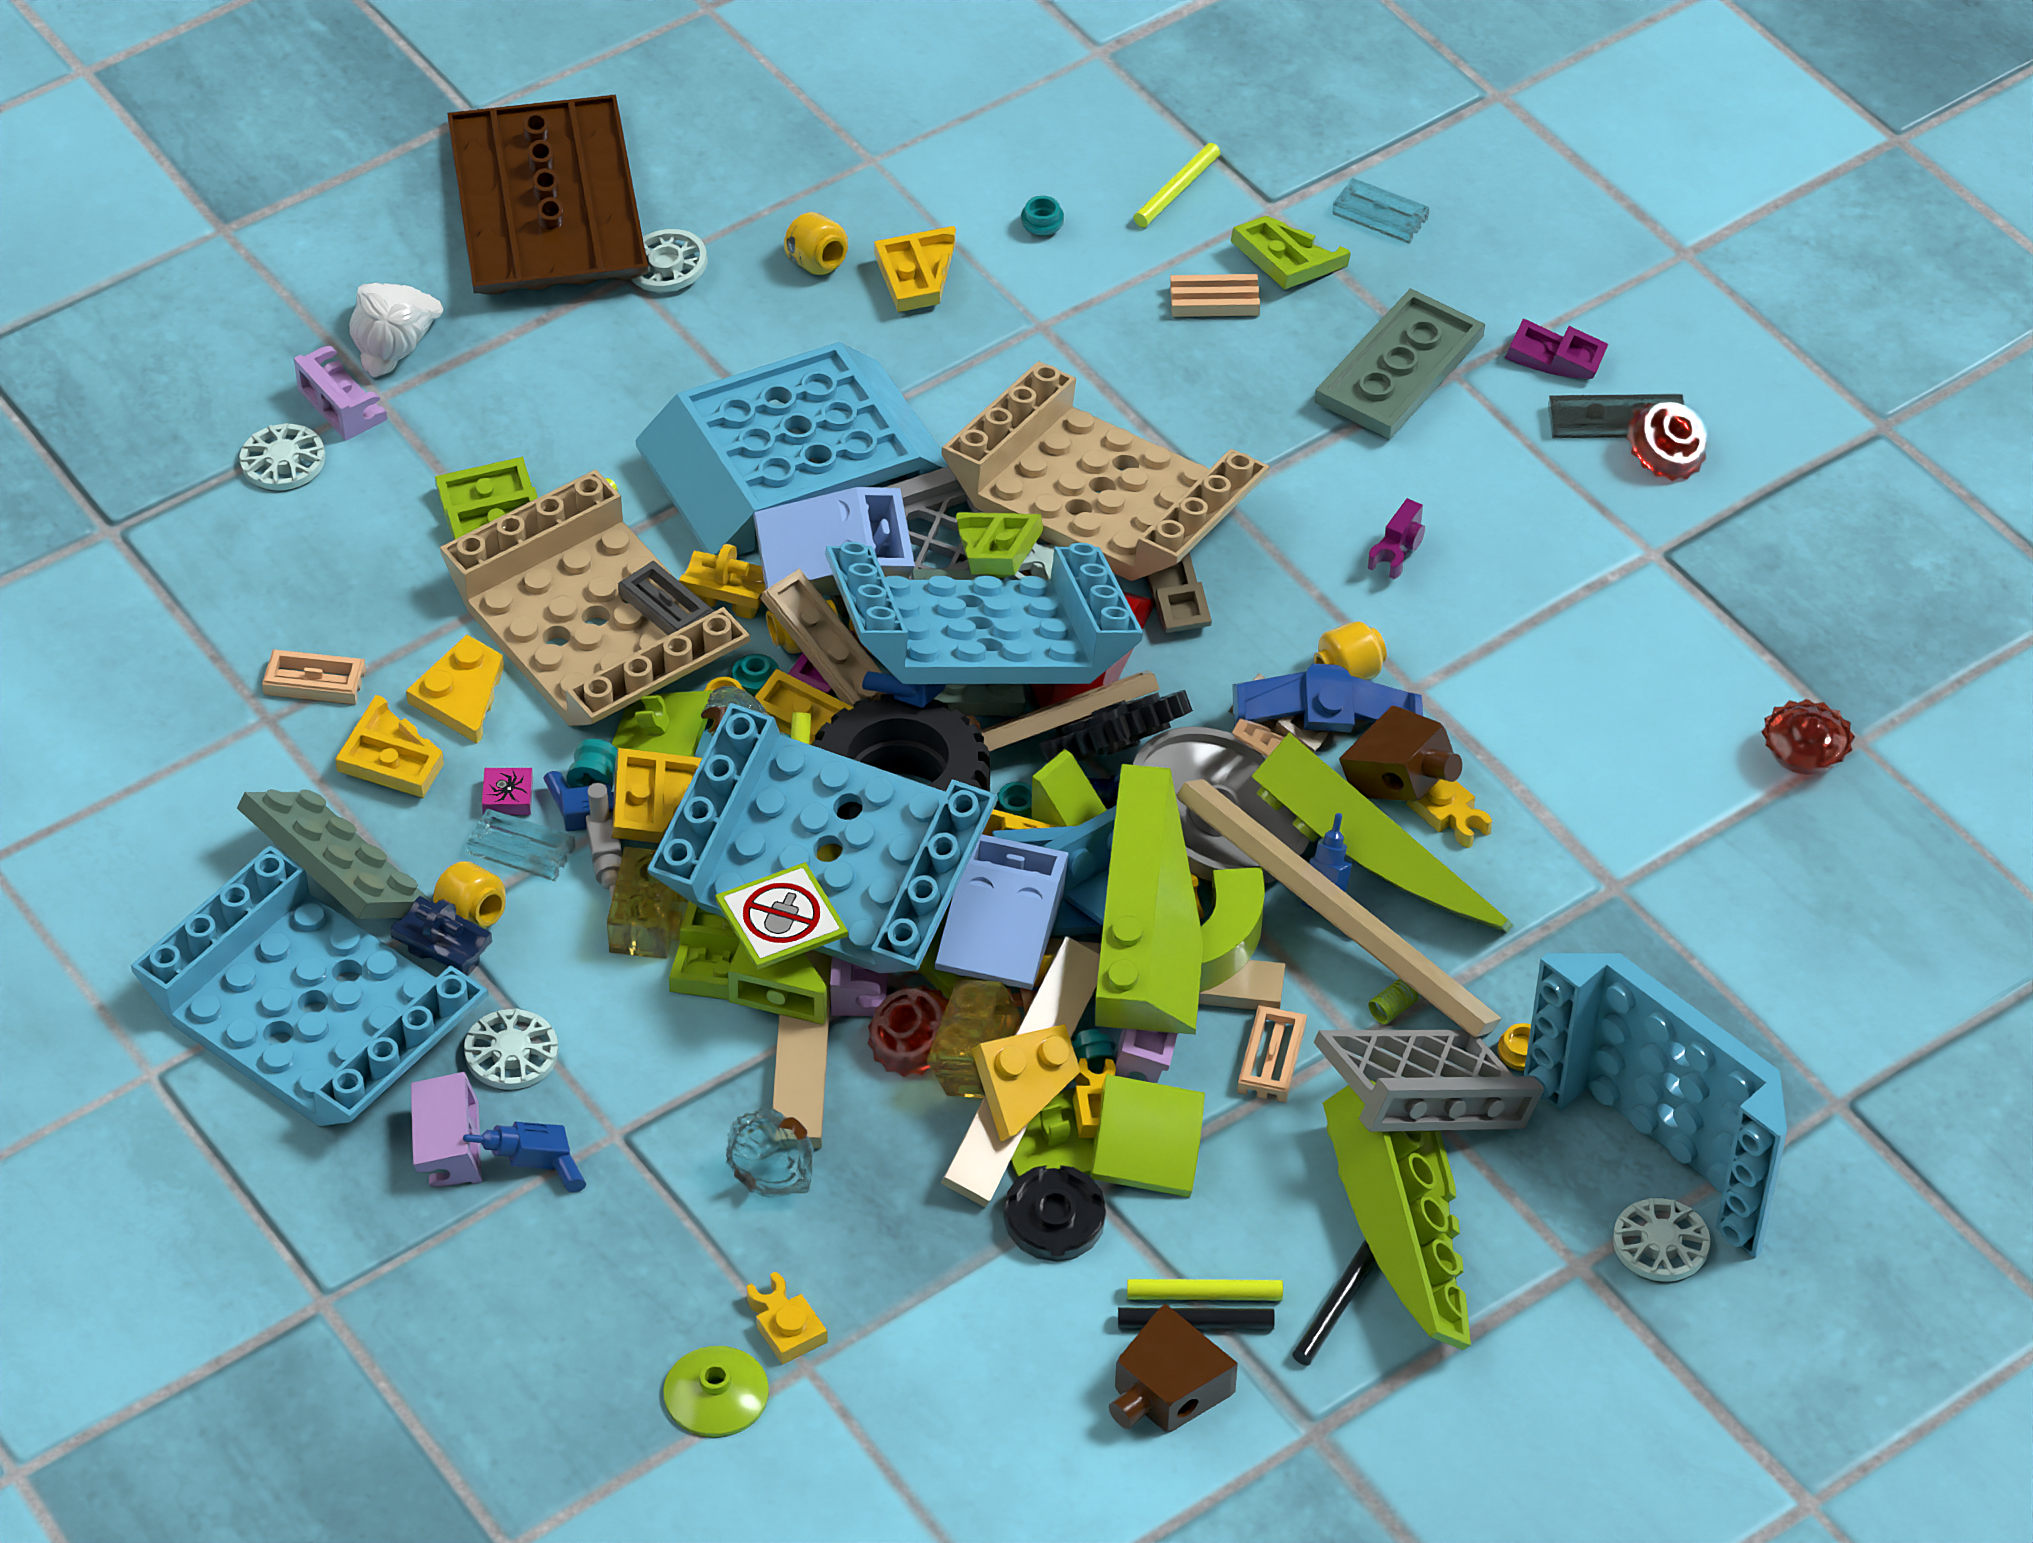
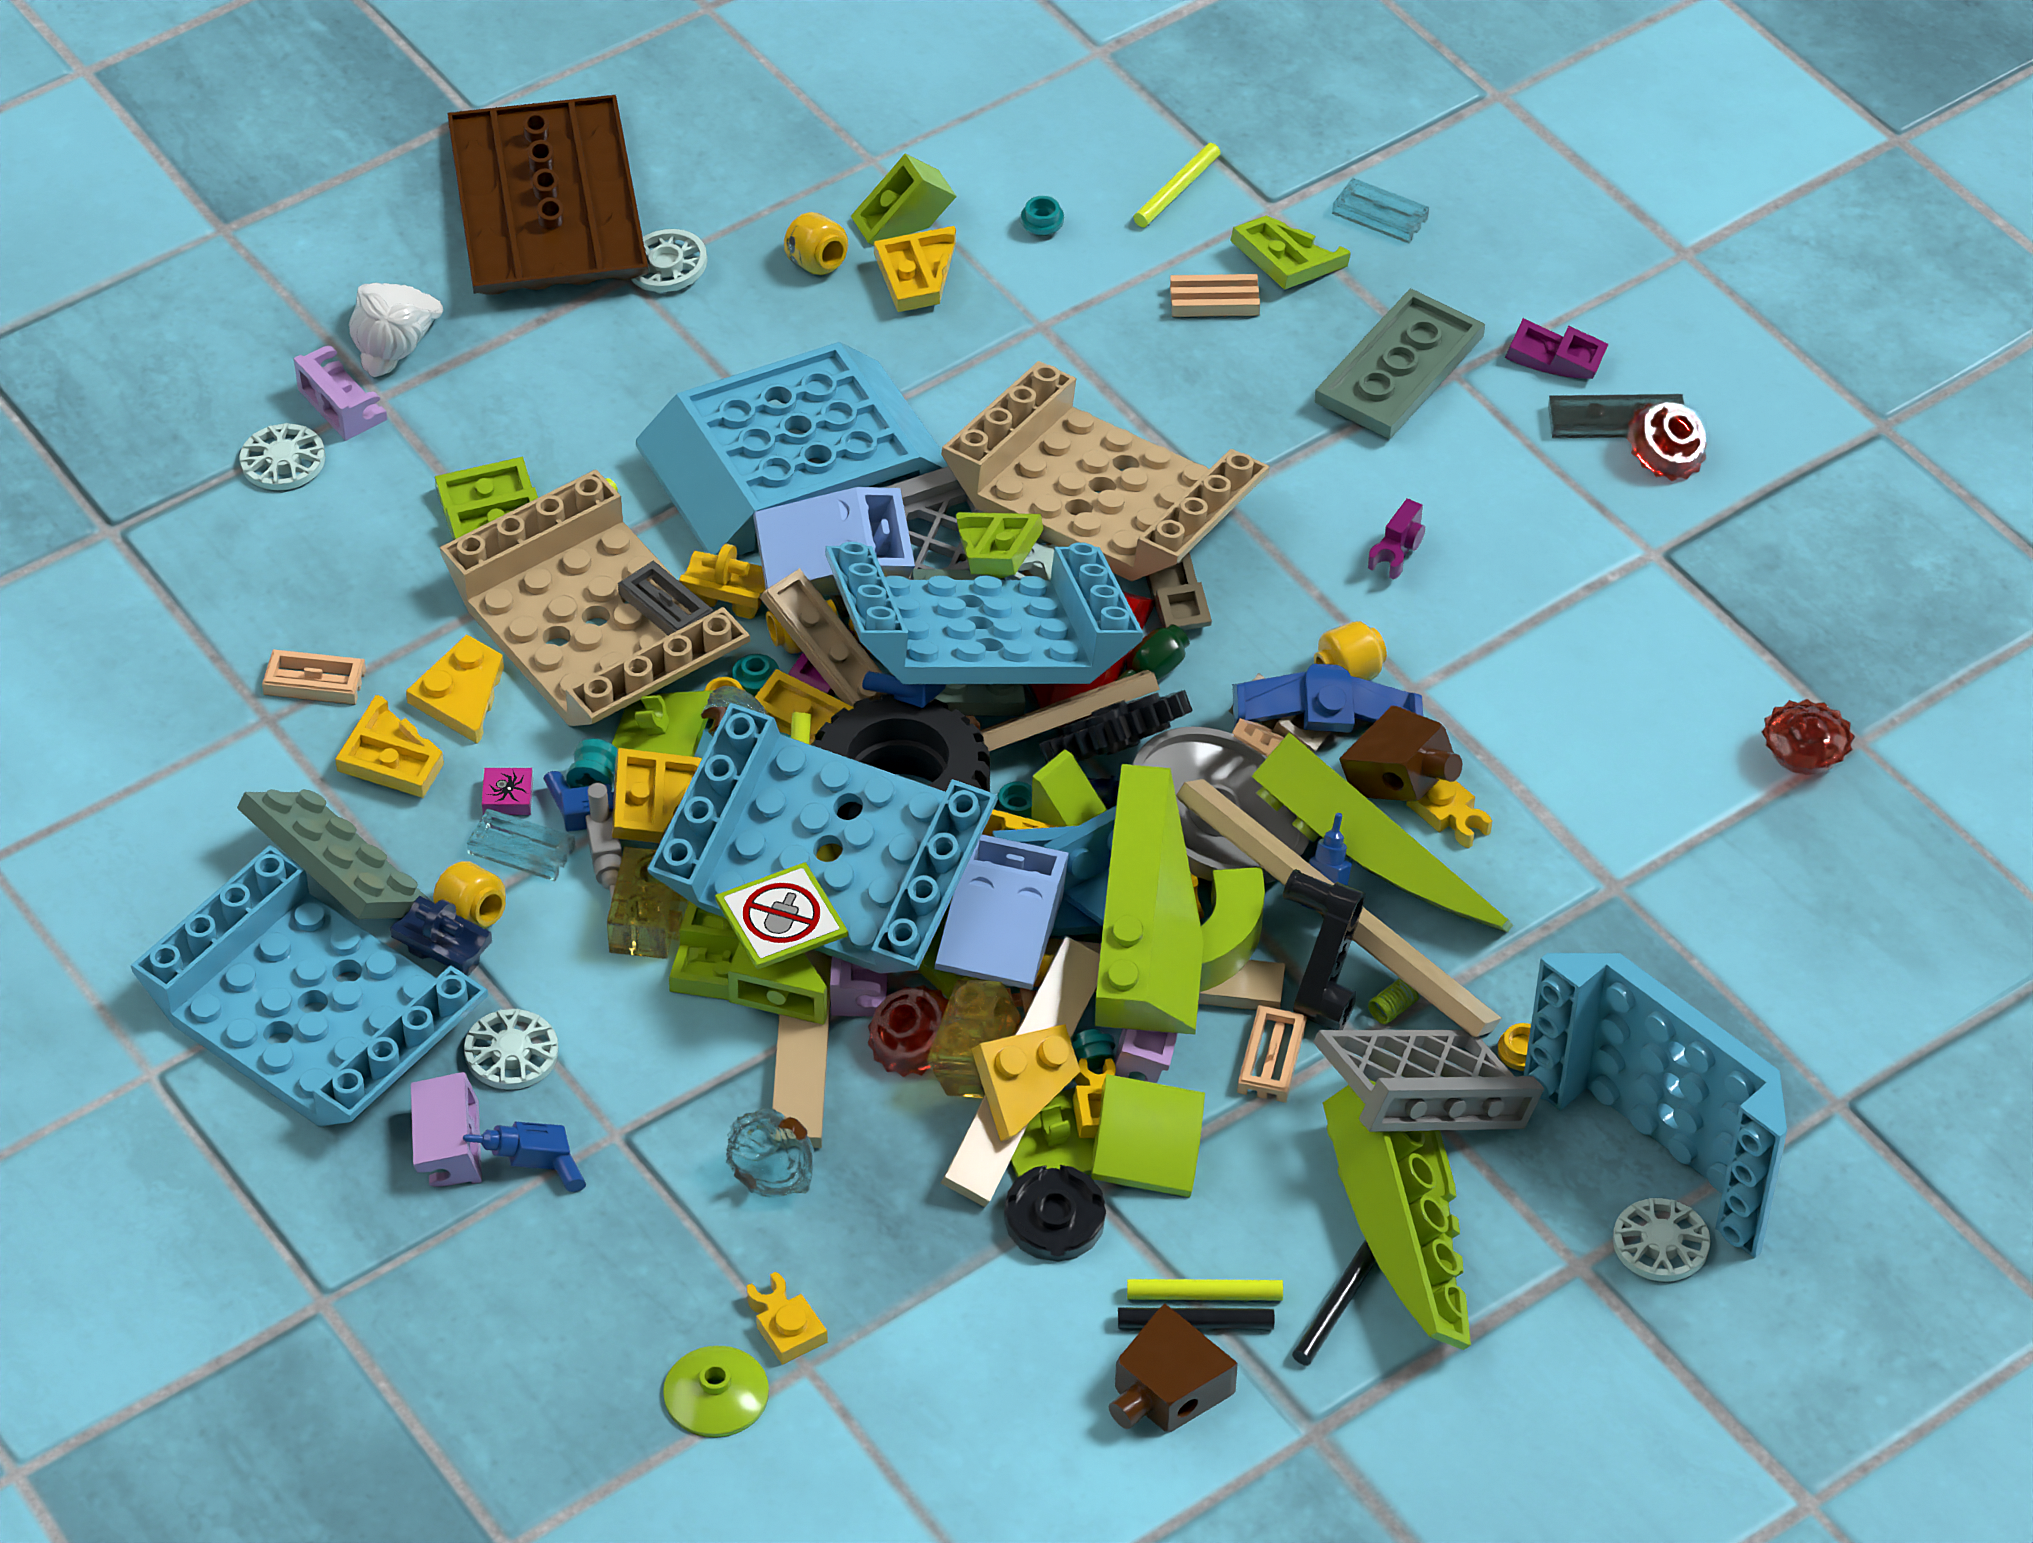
(903, 201): none -> lime slope
(1158, 652): none -> dark green plant
(1341, 908): none -> black beam

